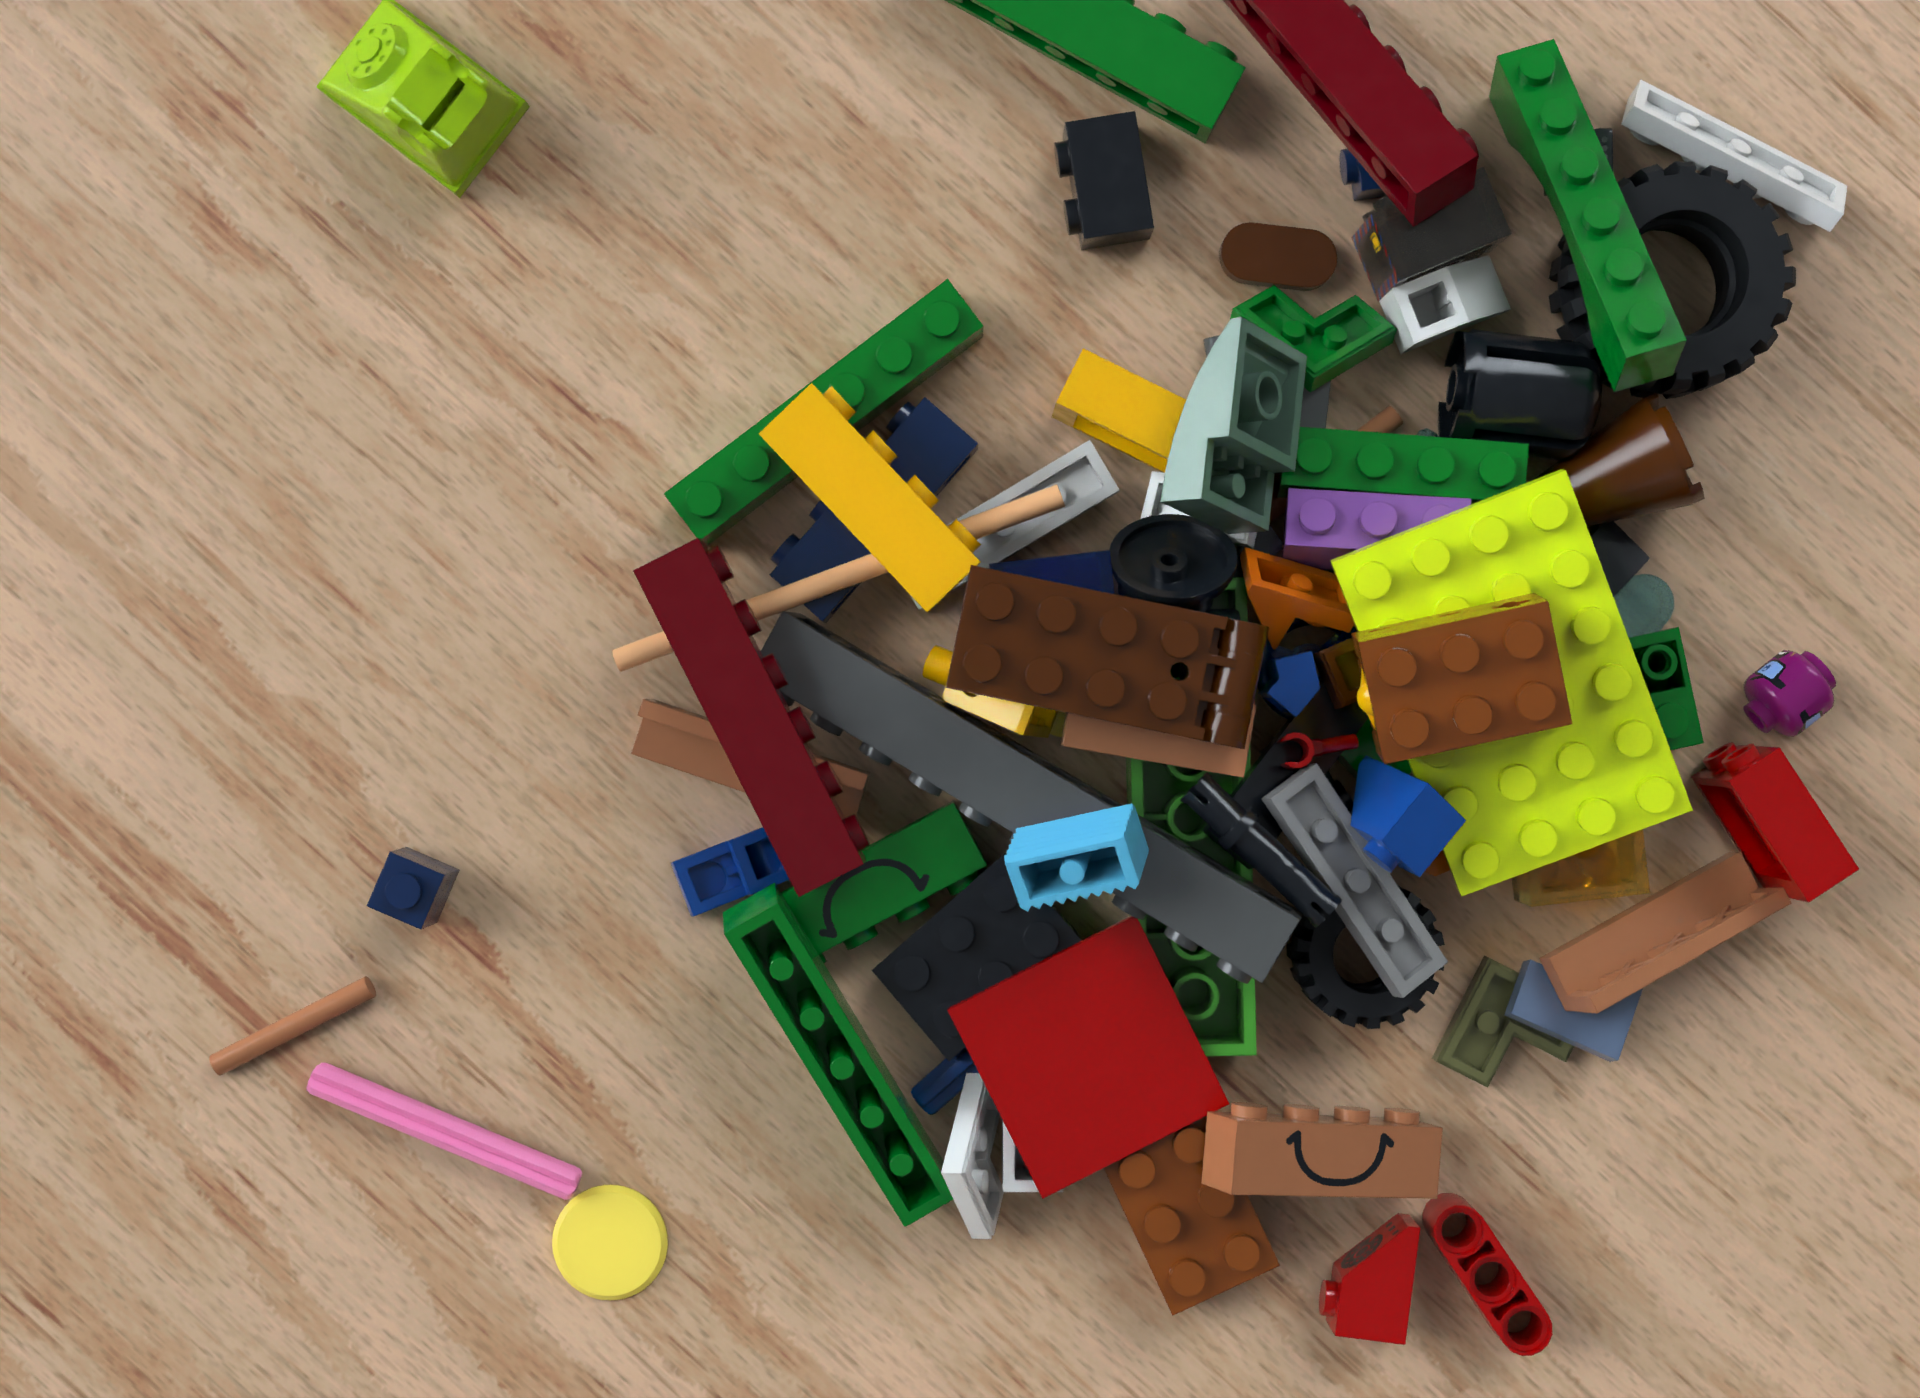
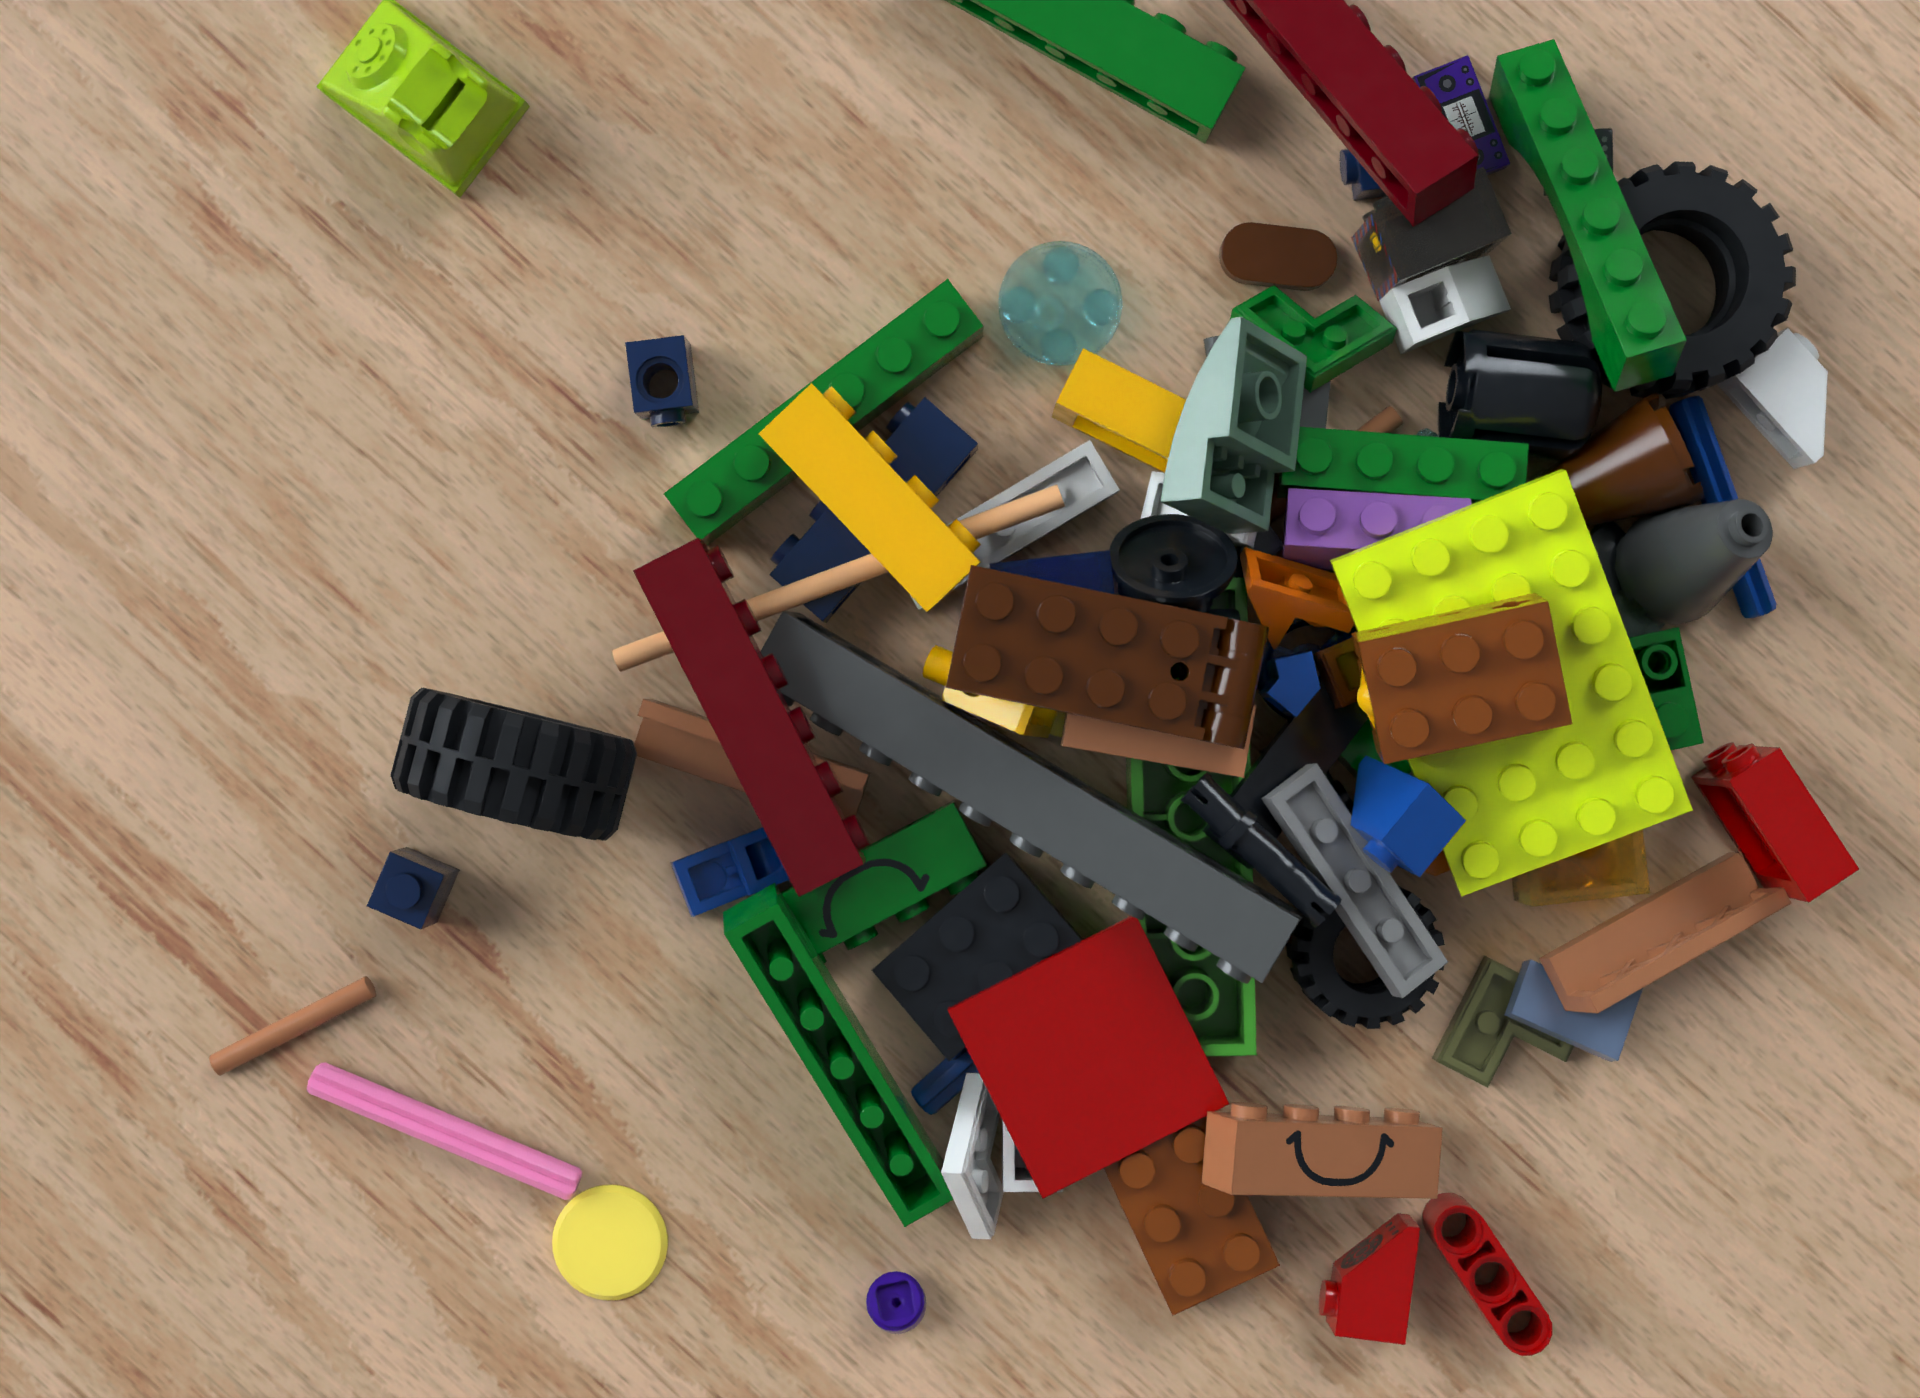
(513, 765): none -> black tyre
(647, 359): none -> dark blue brick
(896, 1302): none -> dark purple tile
(1059, 302): none -> clear light blue piece
(1077, 856): medium azure brick -> none
(1105, 181): black brick -> none
(1317, 747): red hand -> none
(1467, 108): none -> tile
(1690, 557): none -> dark grey cone
(1705, 140): white plate -> none
(1710, 469): none -> blue axle
(1785, 397): none -> white slope
(1789, 693): magenta head -> none

